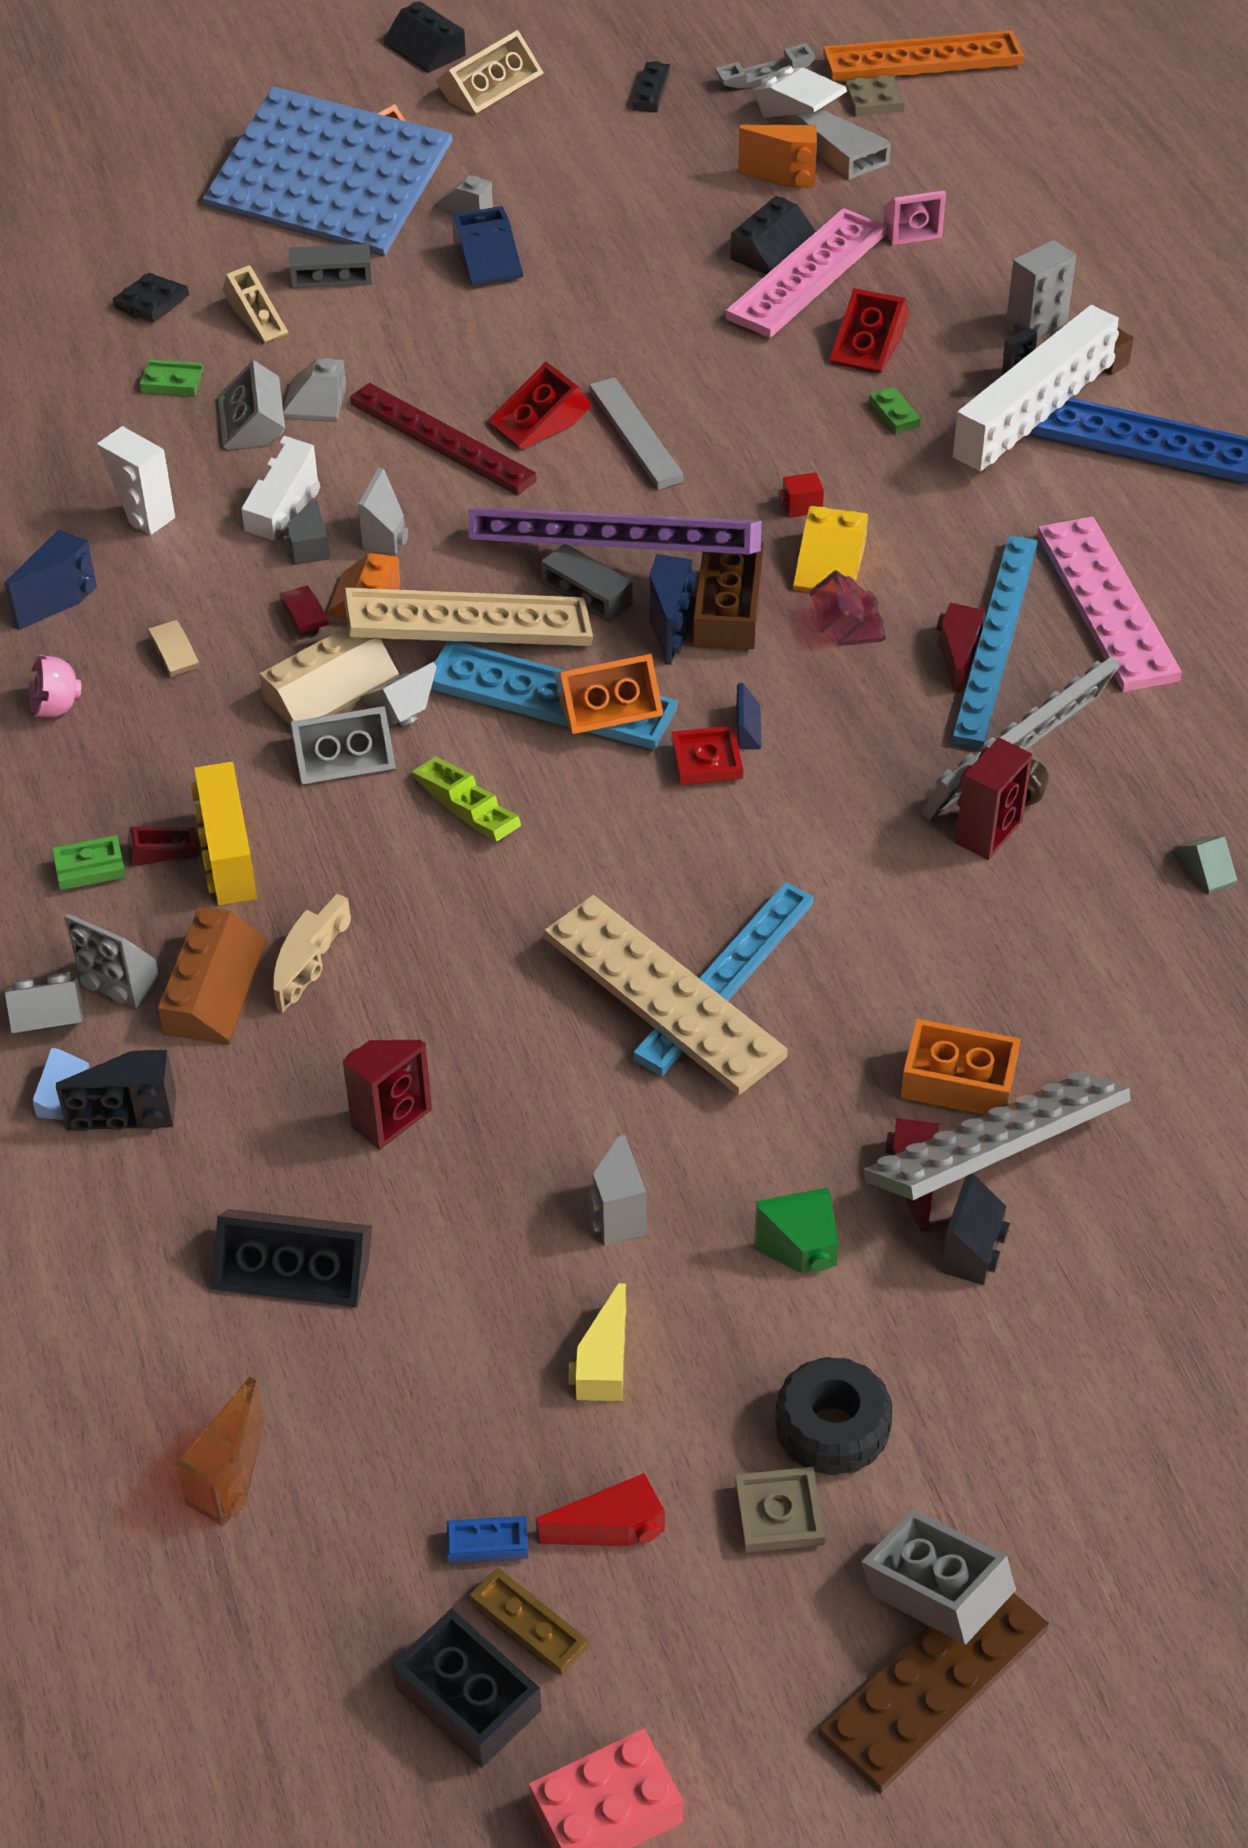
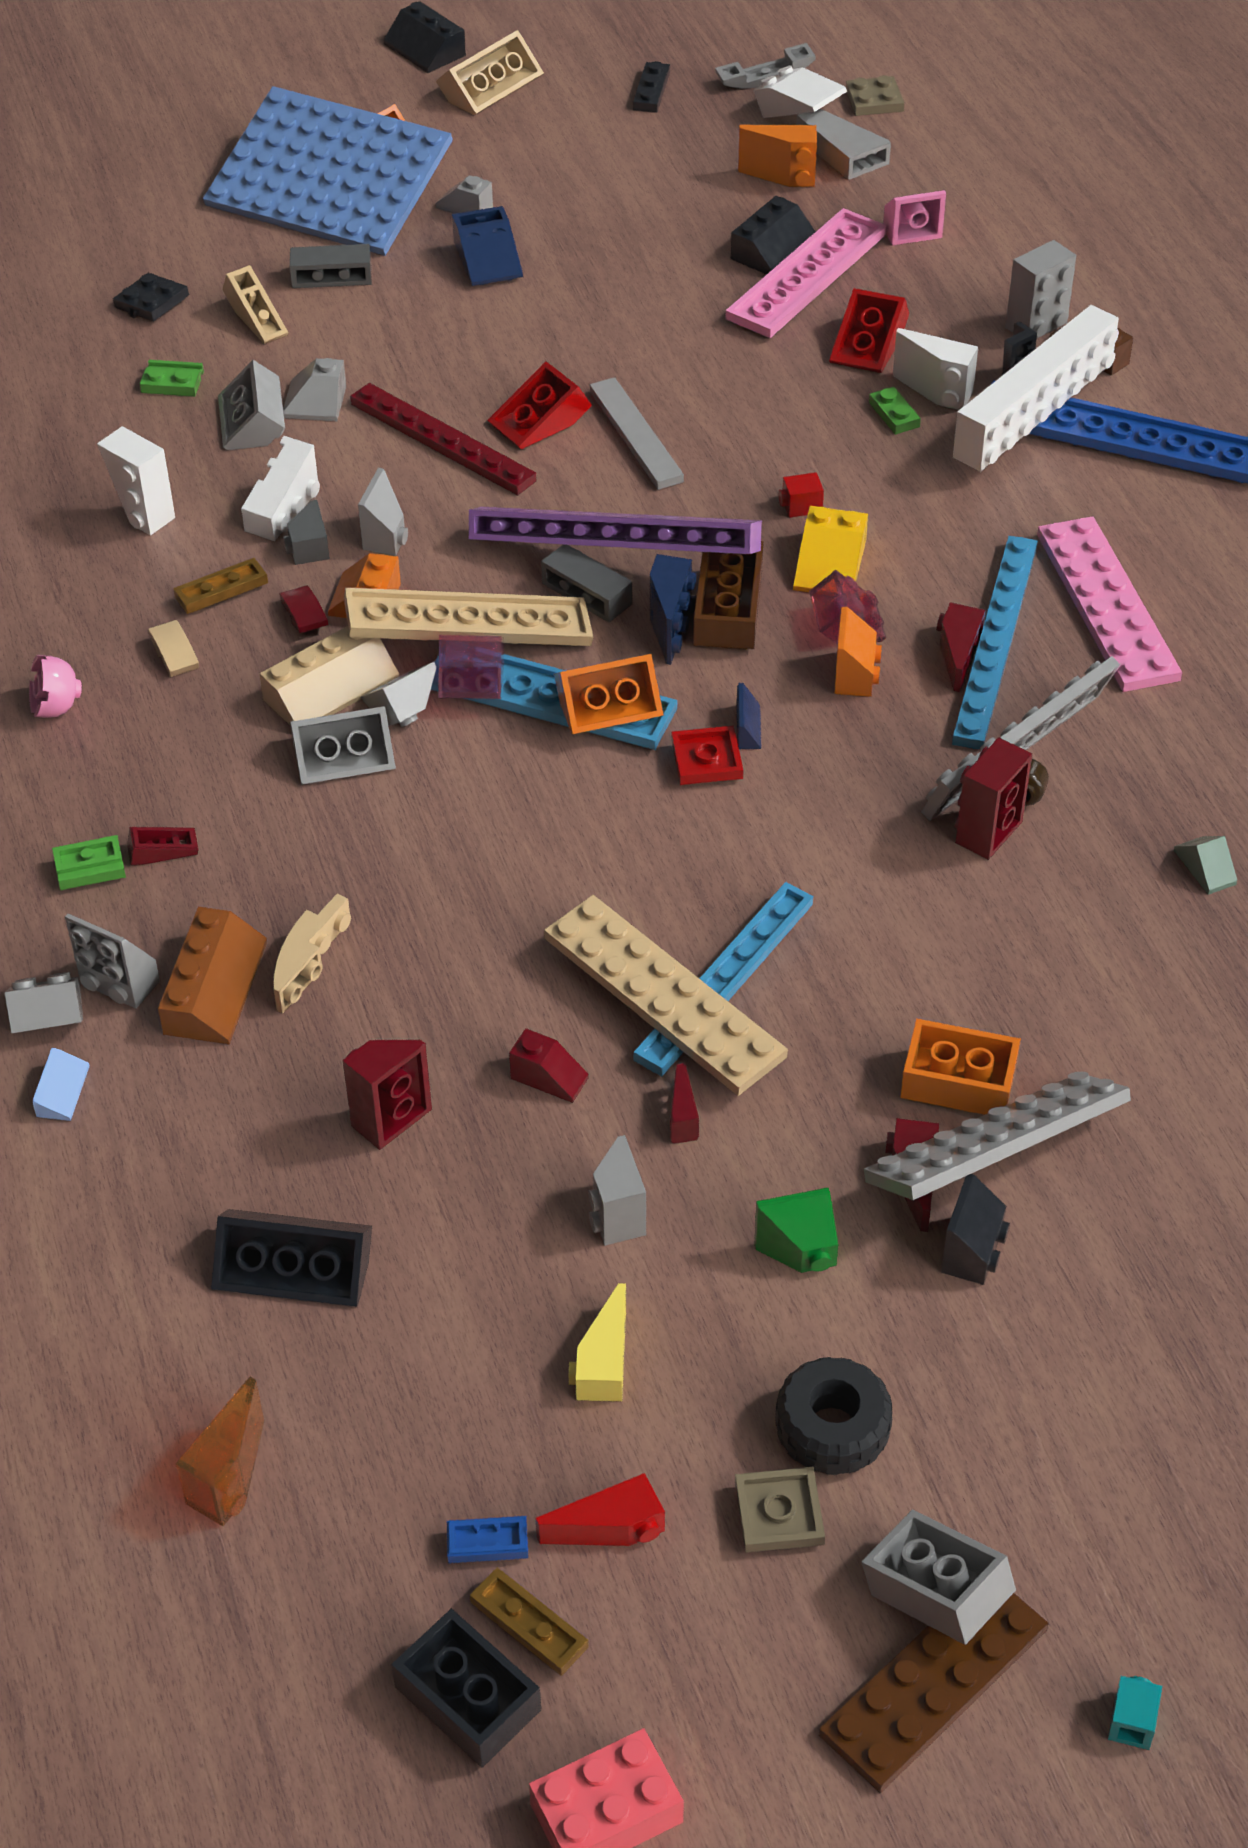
(51, 580): dark blue slope -> none
(120, 1093): black slope -> none
(220, 585): none -> pearl gold plate
(223, 834): yellow brick -> none
(462, 797): lime slope -> none
(470, 666): none -> clear pink slope
(546, 1066): none -> dark red slope
(684, 1113): none -> dark red slope
(856, 656): none -> orange slope
(923, 55): orange plate -> none
(935, 367): none -> white slope
(1135, 1712): none -> teal brick

